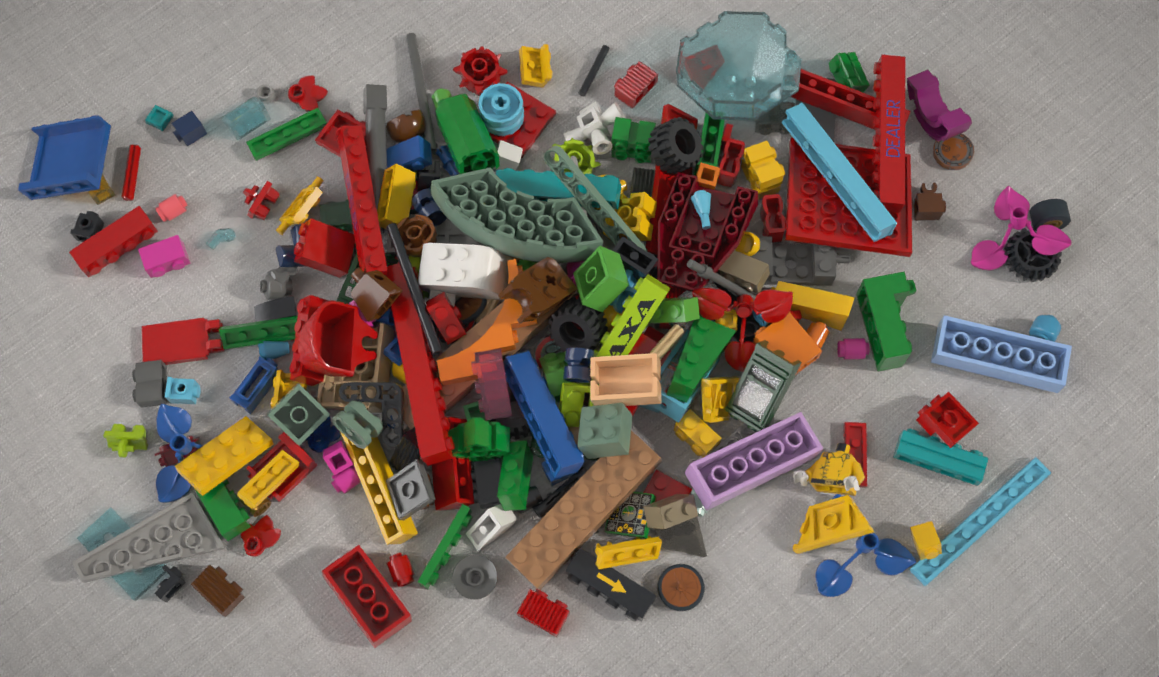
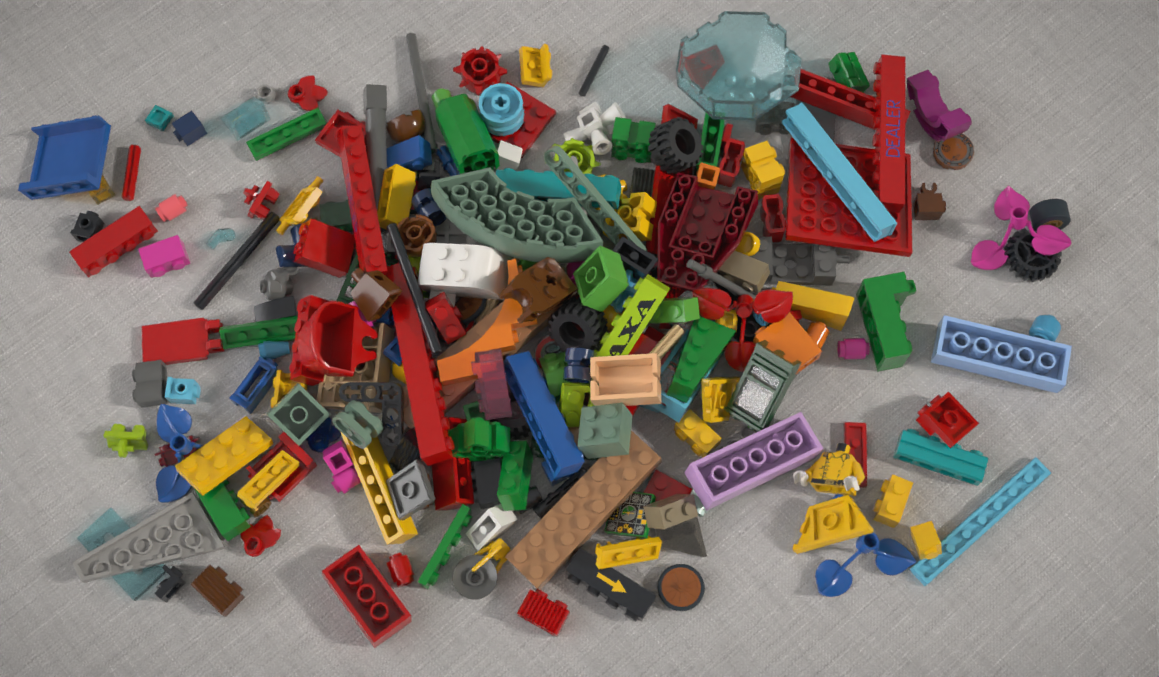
(236, 261): none -> black axle
(496, 550): none -> yellow plant
(635, 84): red brick -> none
(701, 202): medium azure cone -> none
(893, 500): none -> yellow brick

